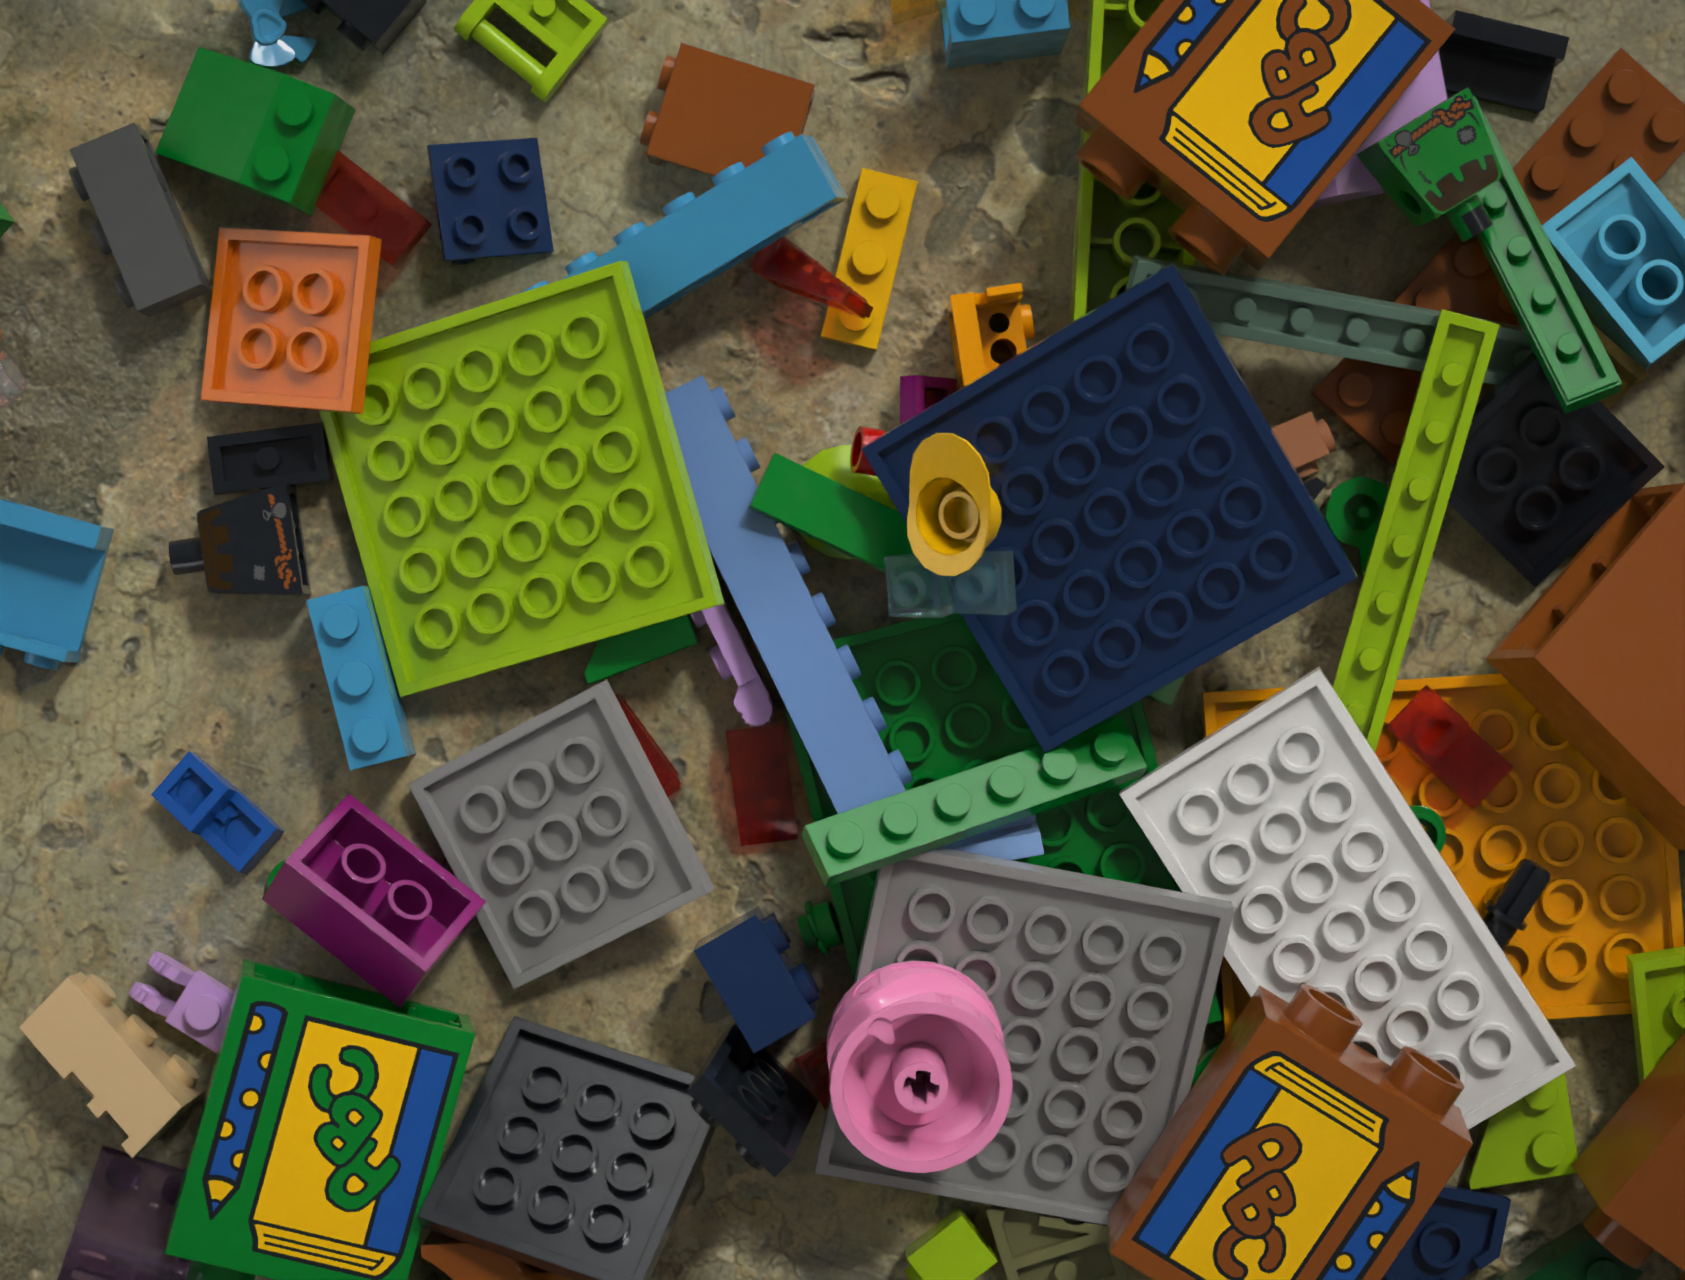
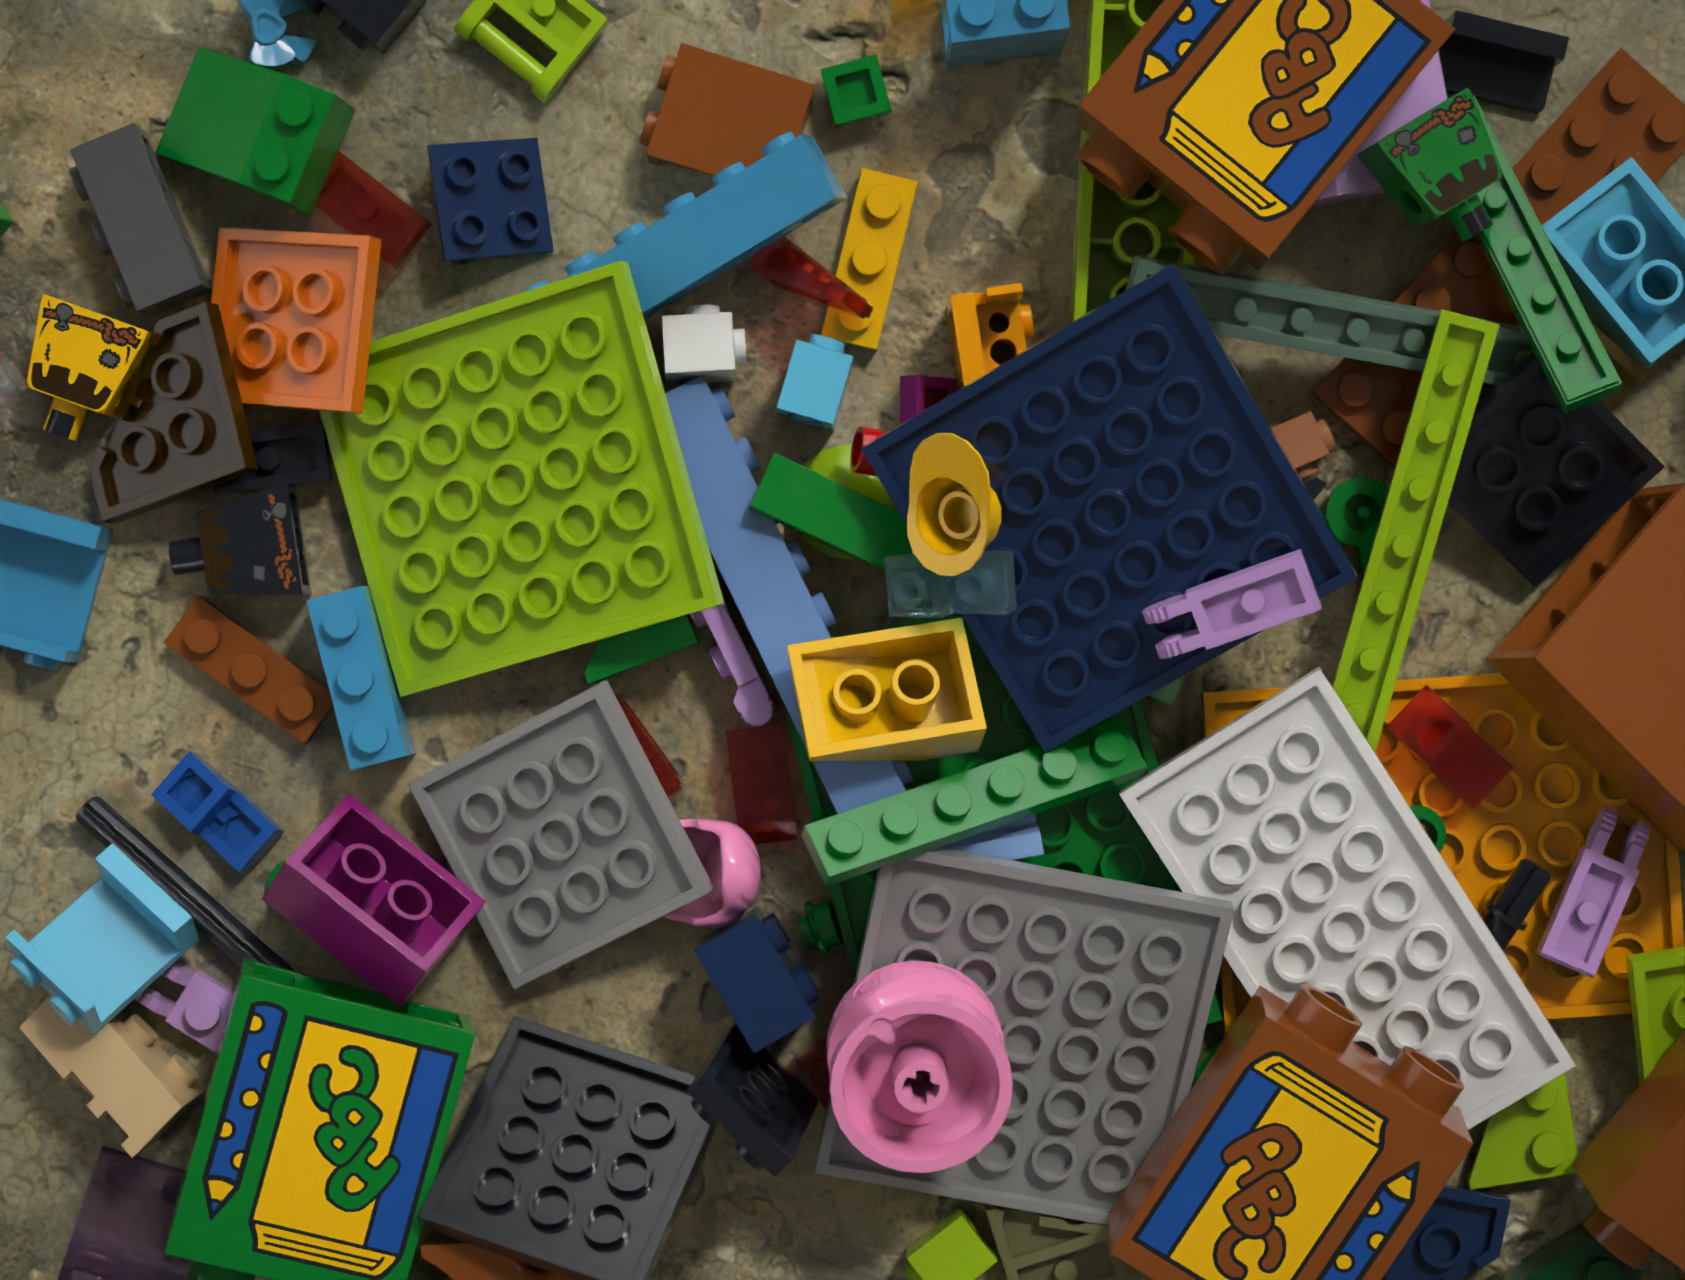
(82, 362): none -> torso
(105, 944): none -> medium azure panel
(176, 421): none -> dark brown plate
(206, 912): none -> black axle
(251, 669): none -> dark orange plate
(702, 345): none -> white brick
(732, 867): none -> bright pink piece
(815, 382): none -> medium azure brick
(856, 91): none -> green plate
(889, 694): none -> yellow slope
(1238, 604): none -> lavender hinge
(1593, 897): none -> lavender hinge

